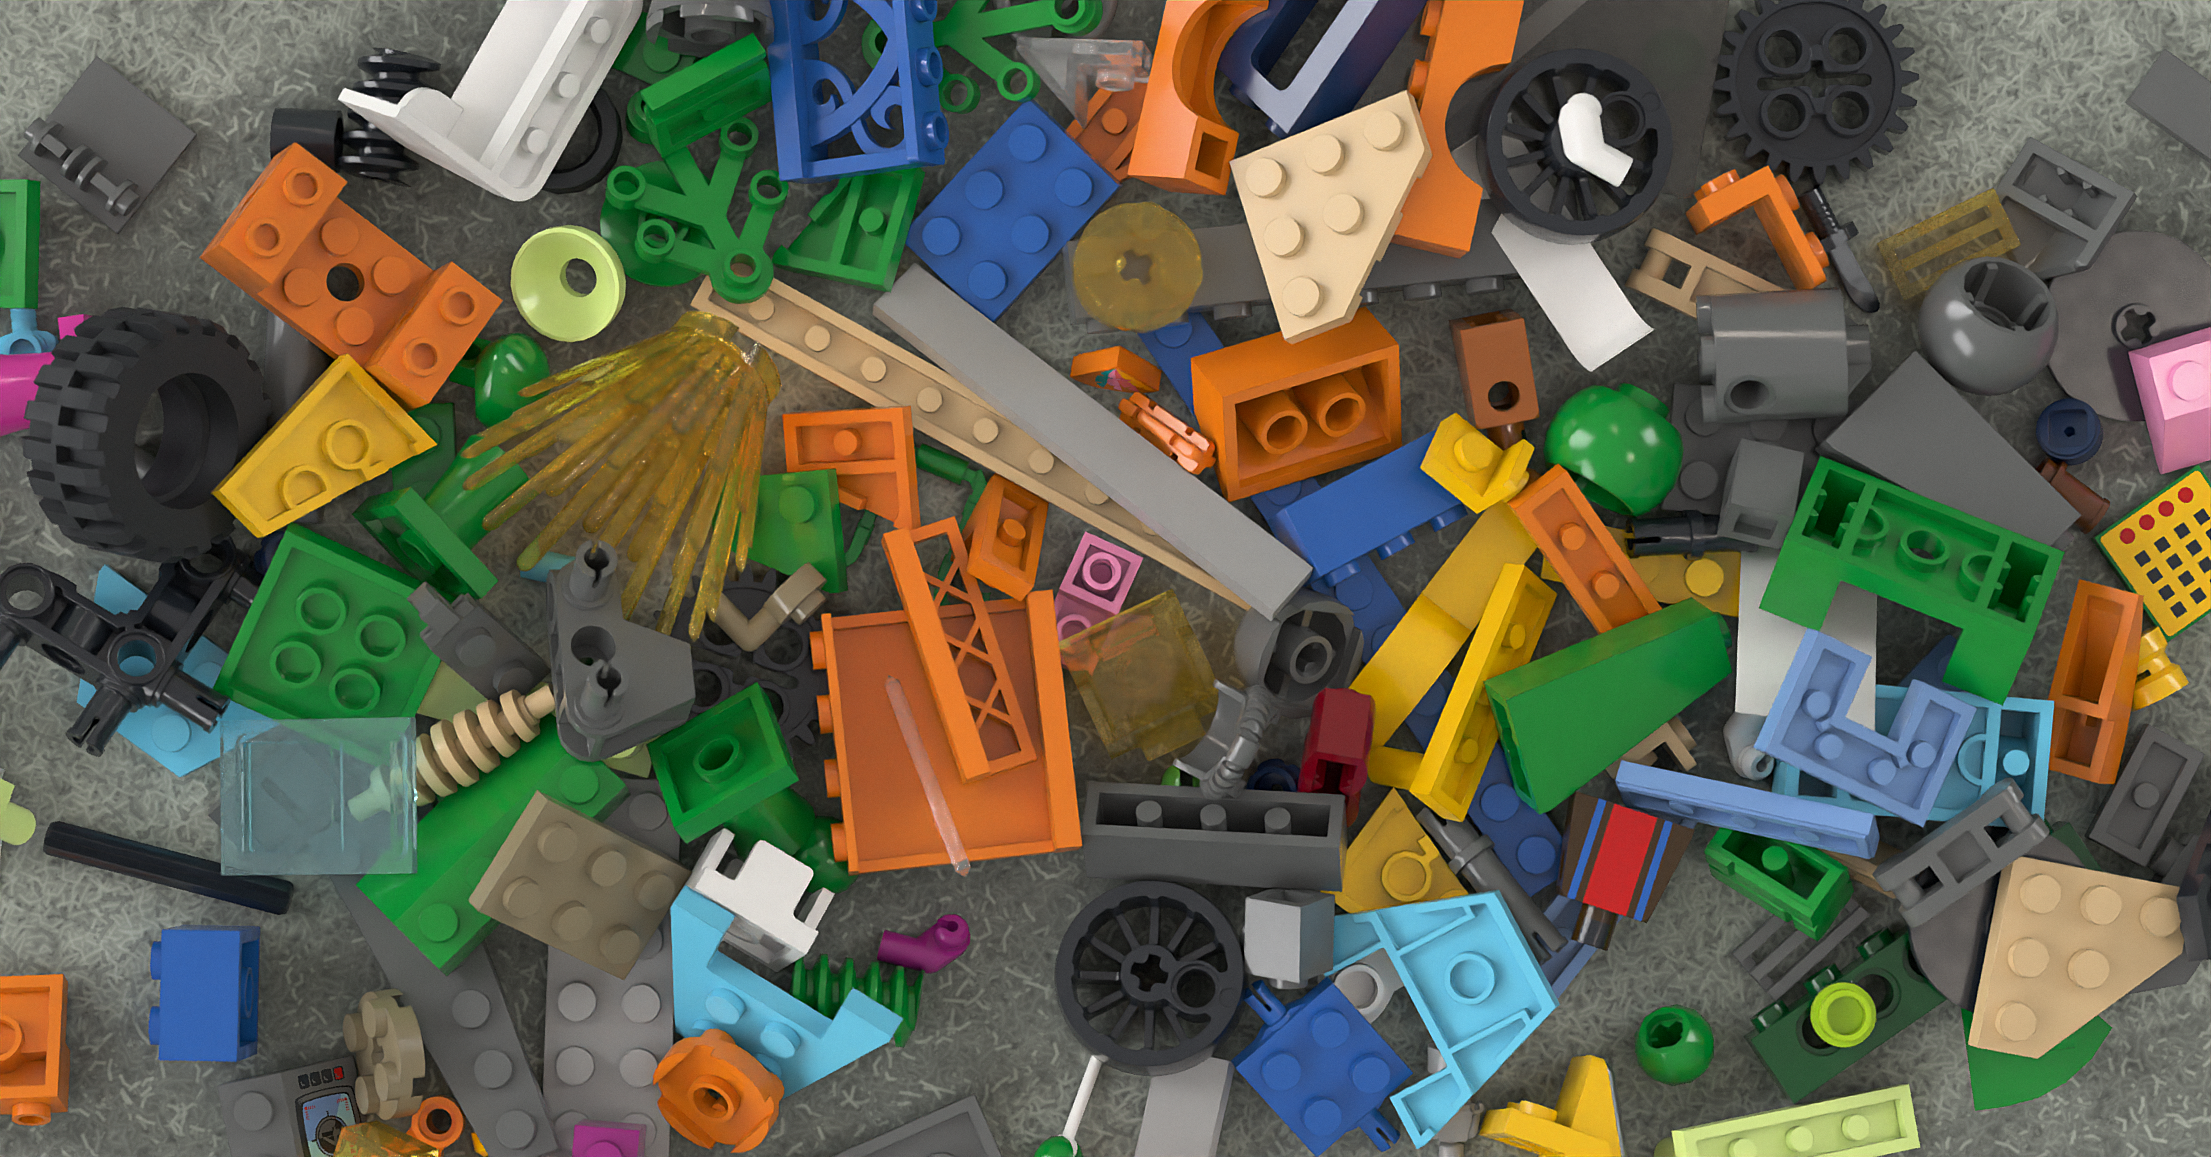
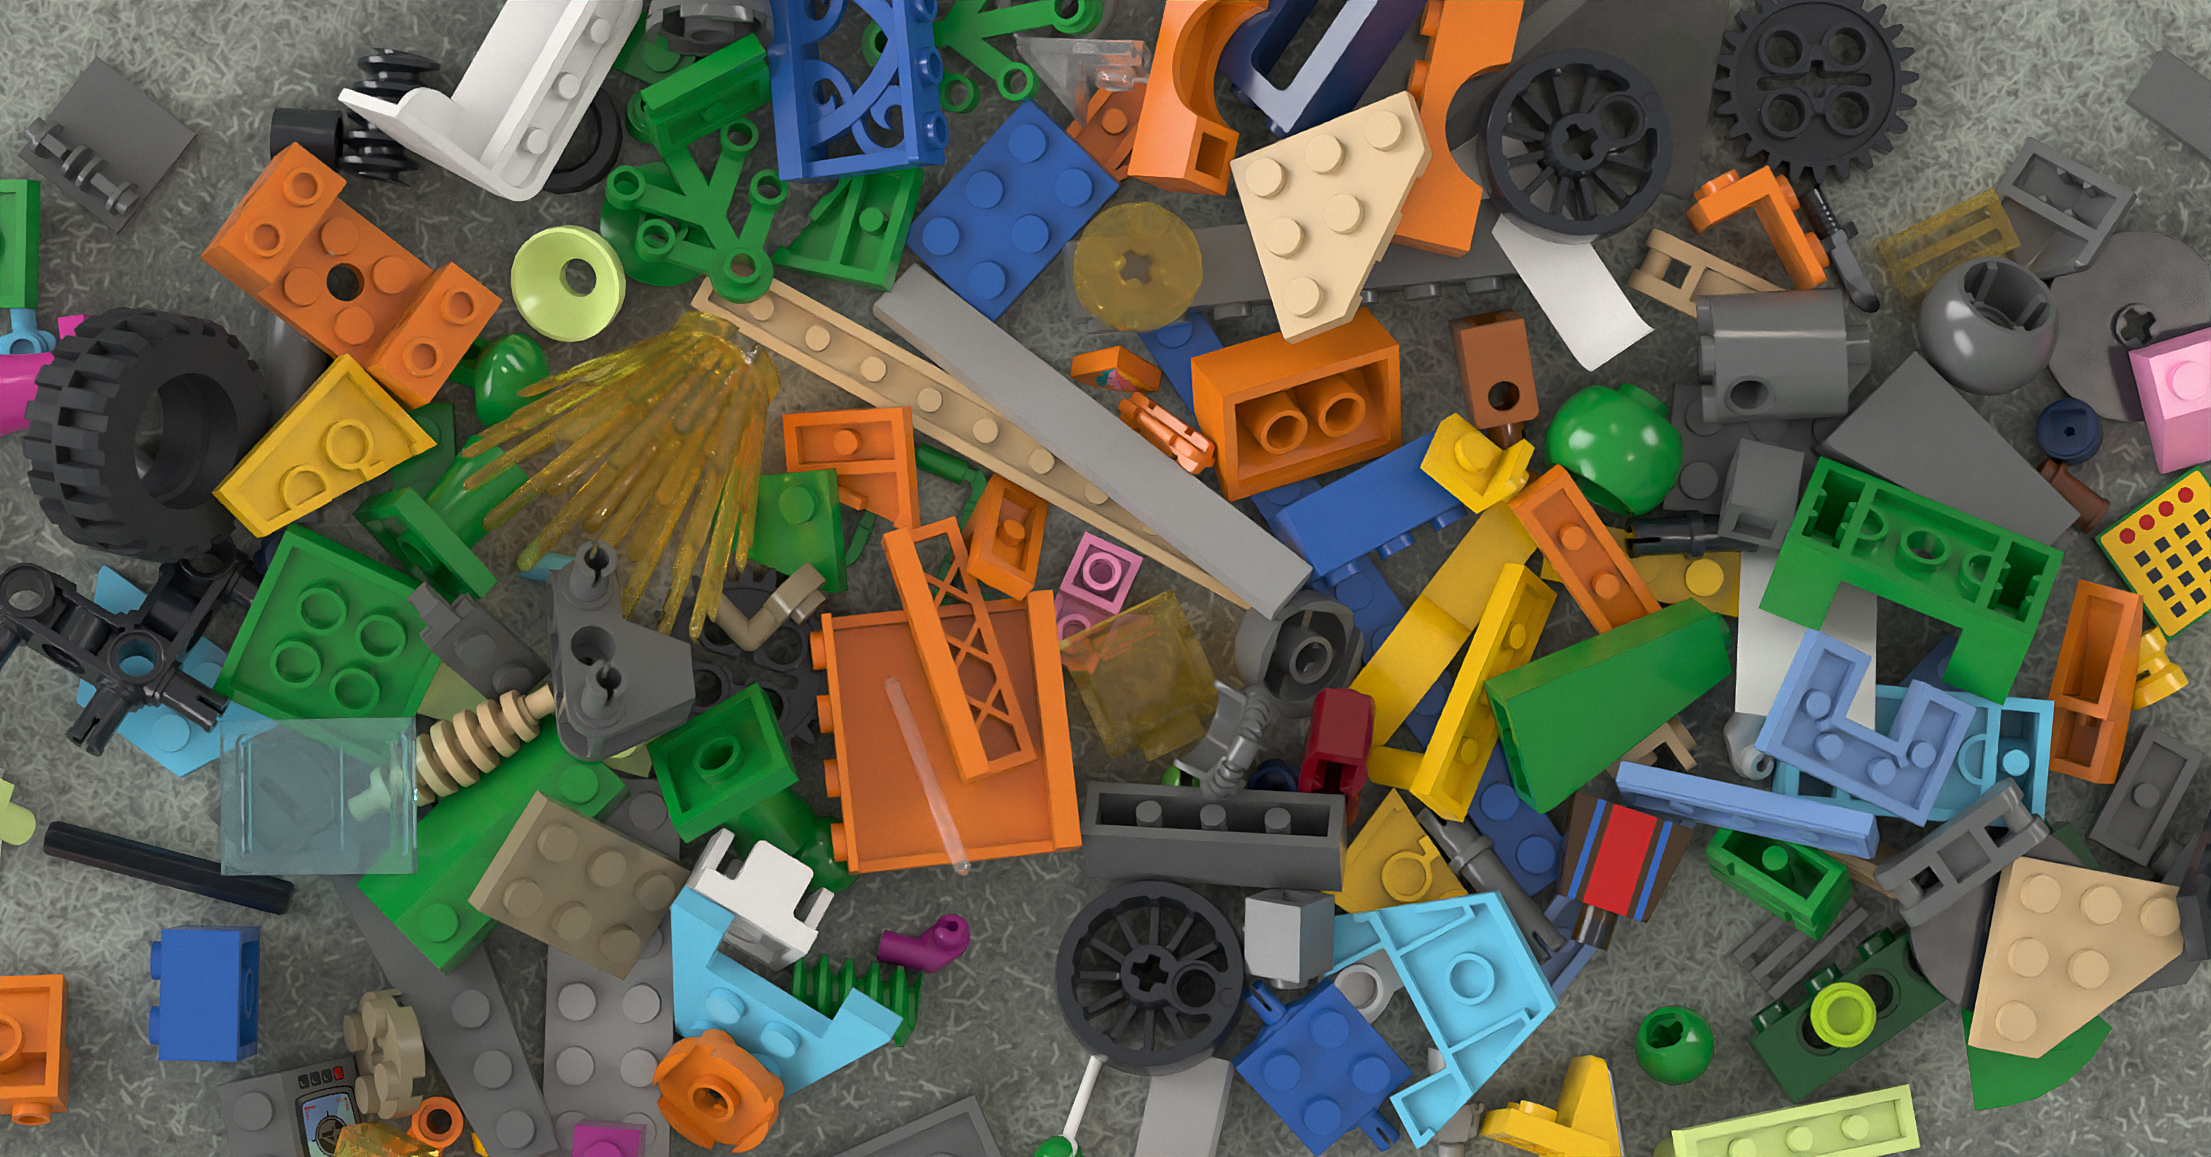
(1584, 140): white arm -> none

